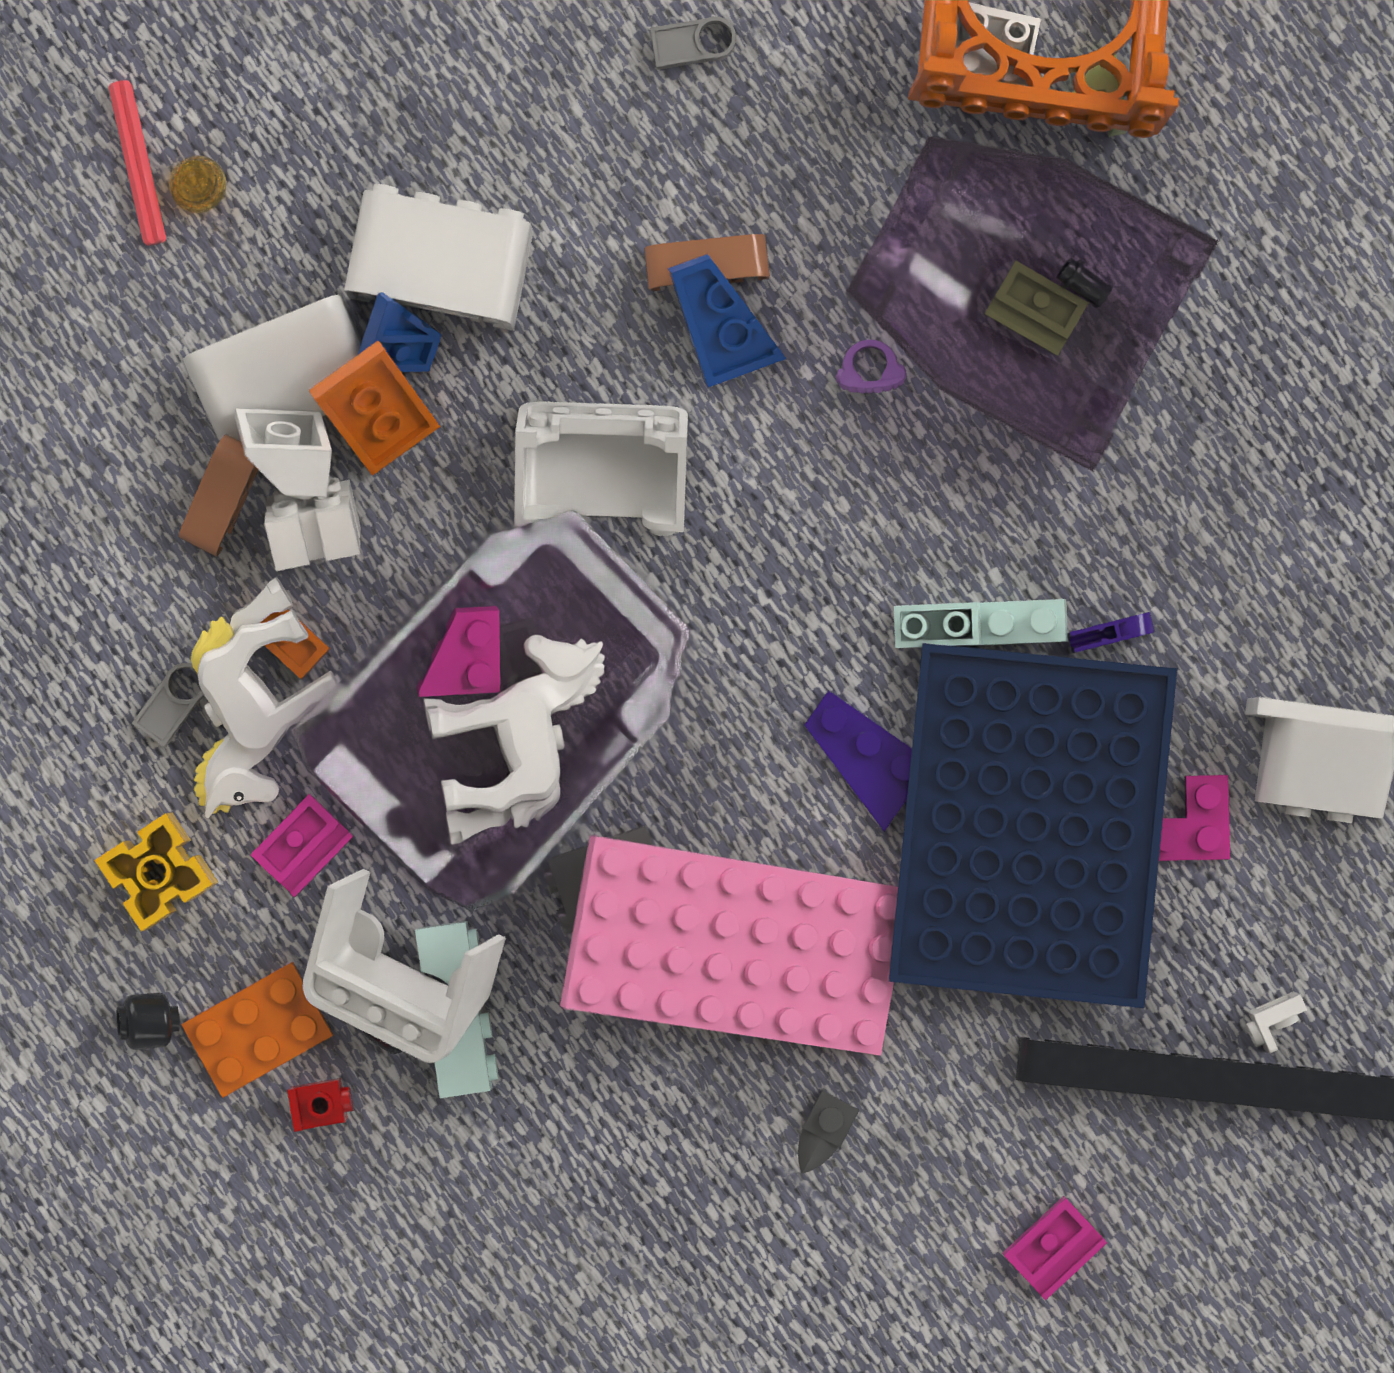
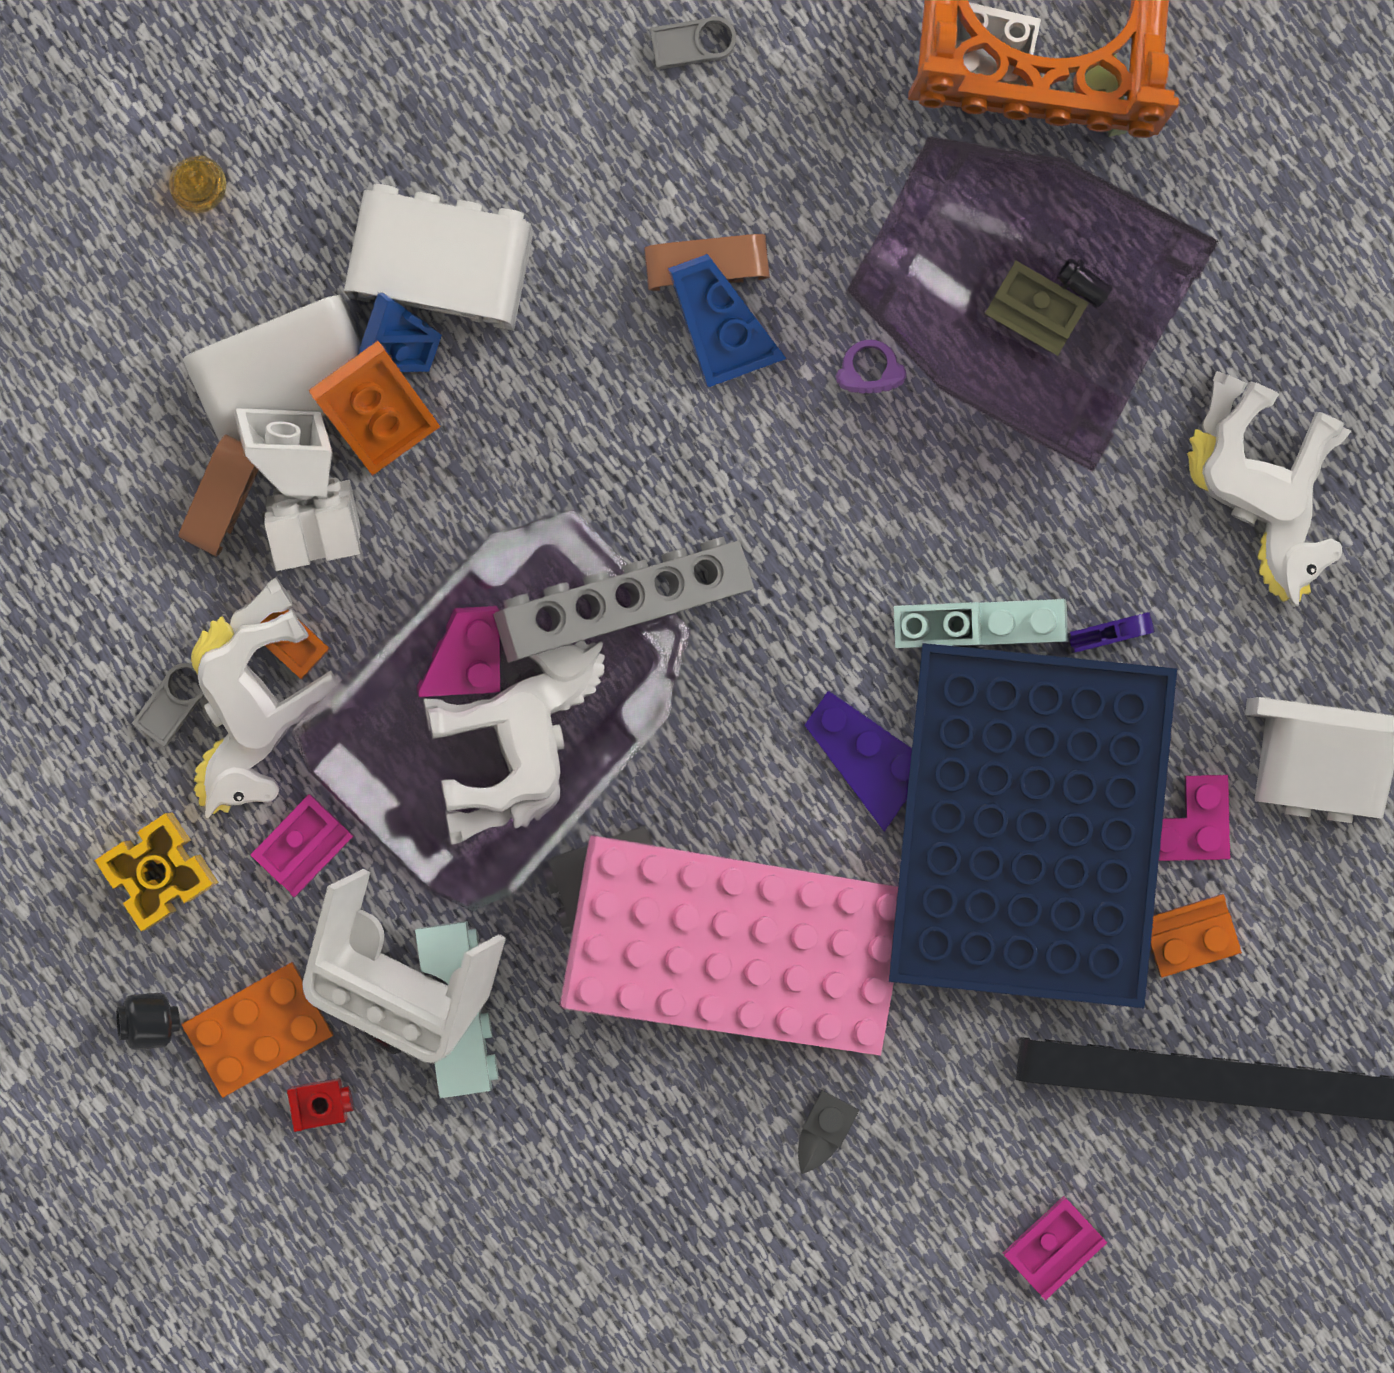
(137, 162): coral axle -> none
(601, 462): white windscreen -> none
(726, 578): none -> light grey brick
(1193, 936): none -> orange plate
(1263, 489): none -> white animal
(1280, 1013): white bracket -> none

